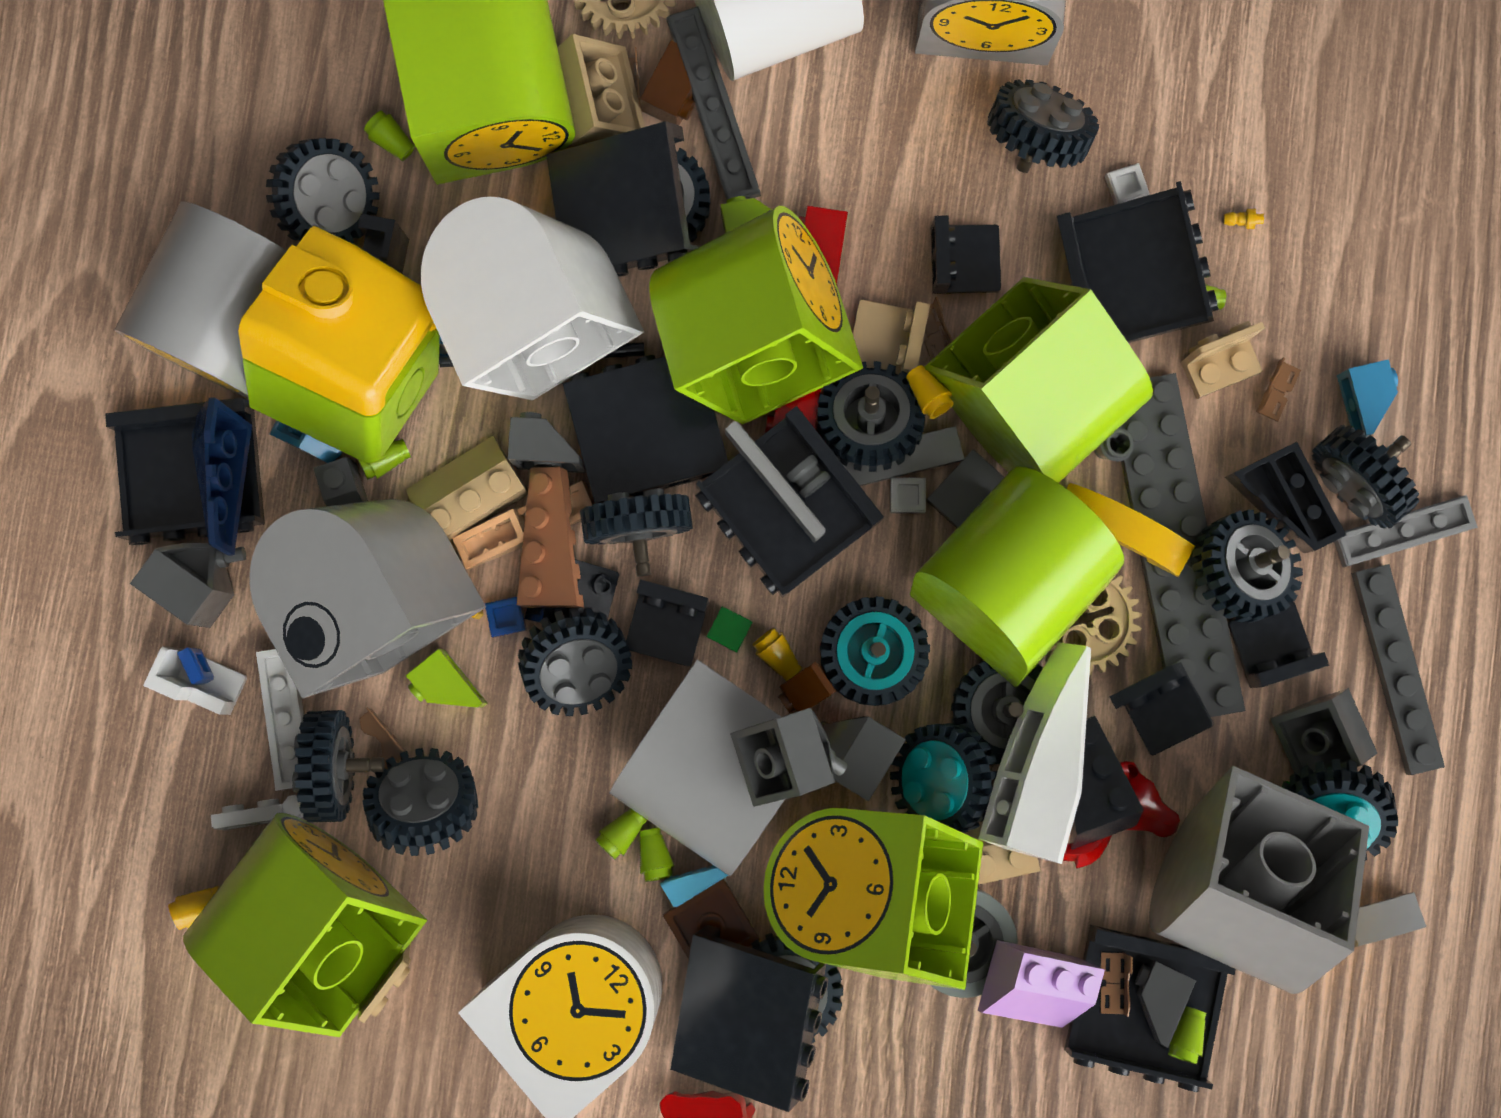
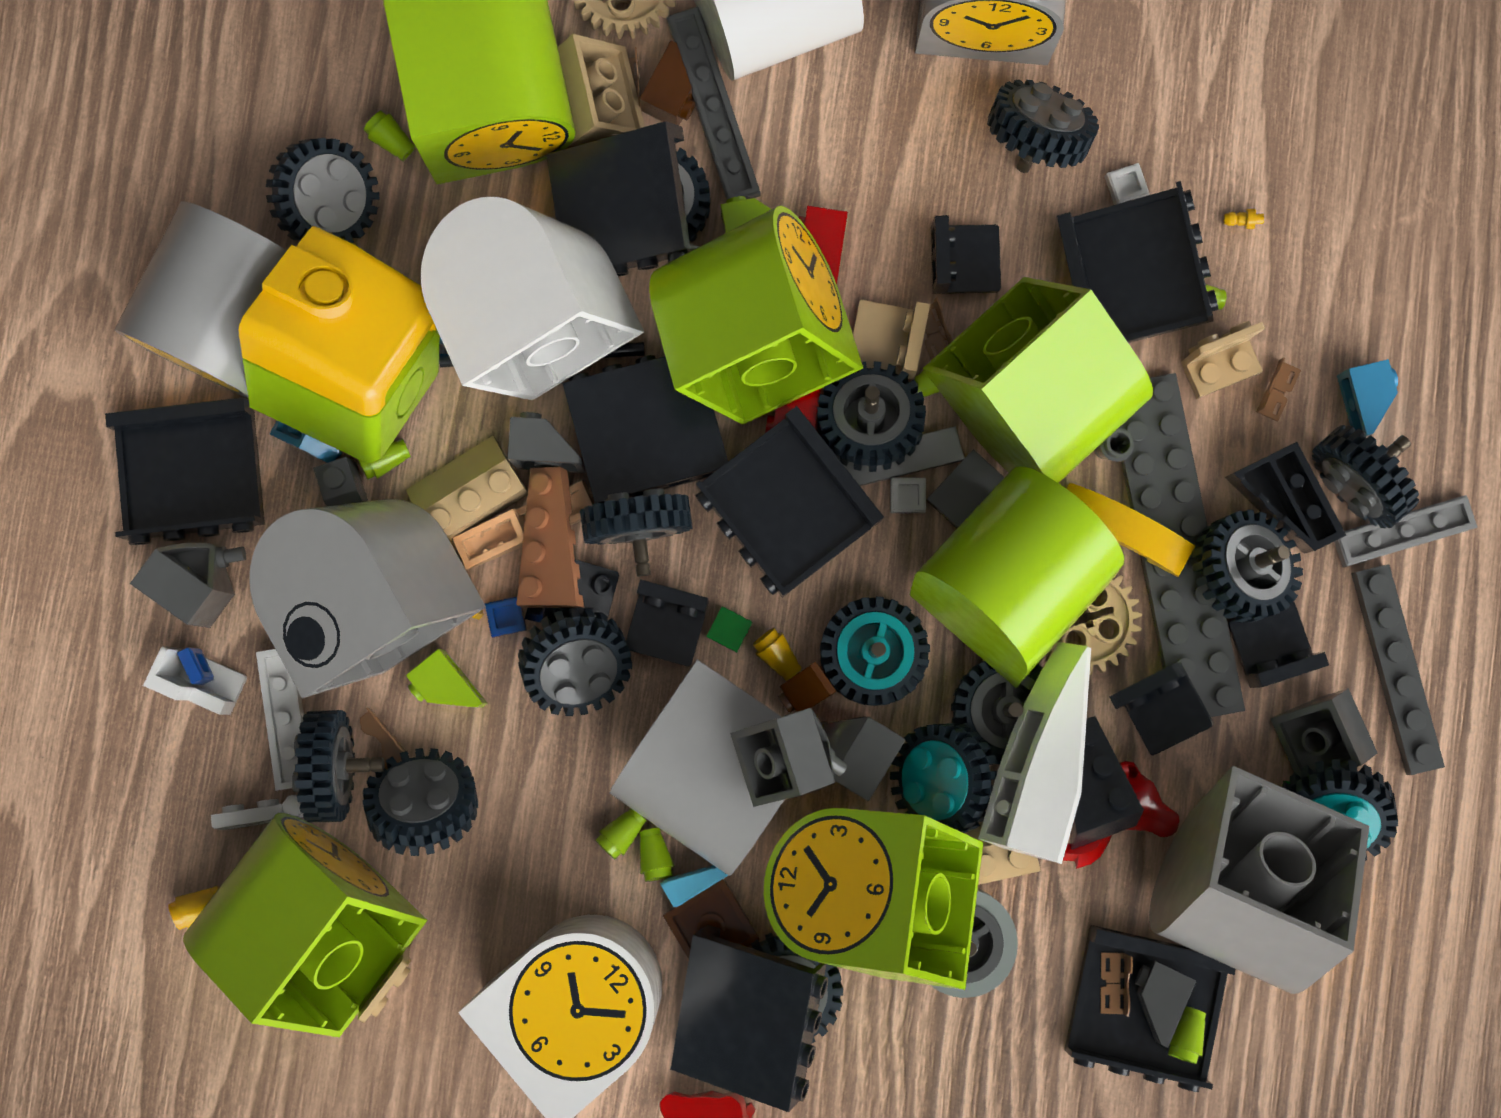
(220, 460): dark blue wedge -> none
(384, 240): black panel -> none
(775, 481): light grey tile -> none
(808, 476): dark grey wheel -> none
(929, 392): yellow cone -> none
(1039, 985): lavender slope -> none
(1388, 919): light grey slope -> none

